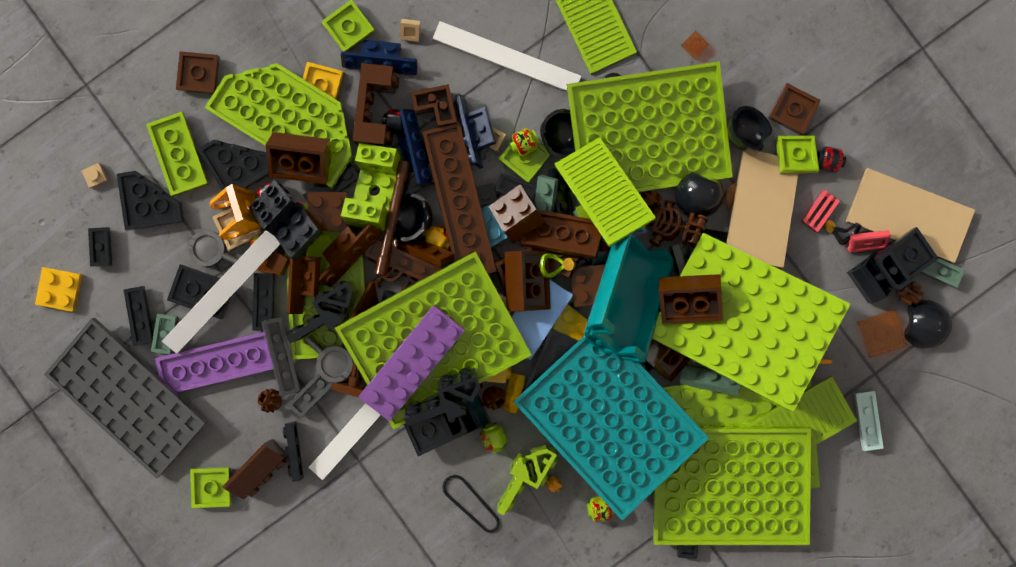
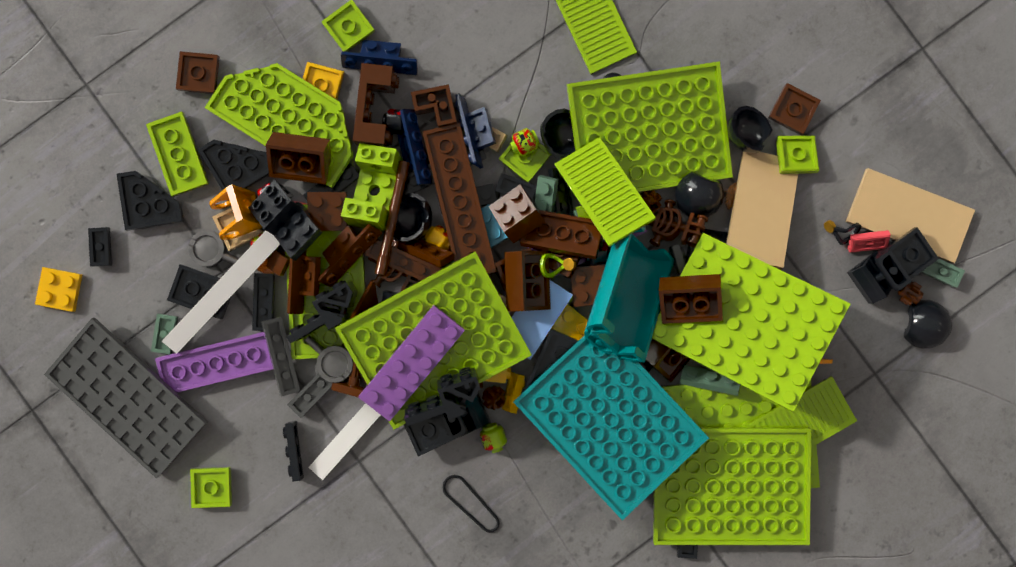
(95, 175): tan plate -> none
(138, 315): black plate -> none
(256, 470): reddish brown slope -> none
(269, 400): reddish brown gear -> none
(410, 30): tan plate -> none
(504, 56): white tile -> none
(543, 458): lime piece -> none
(554, 483): light orange plate -> none
(599, 510): head -> none
(694, 45): clear orange plate -> none
(829, 198): coral tile -> none
(831, 159): black head -> none
(868, 420): light aqua plate -> none
(882, 333): clear orange tile -> none

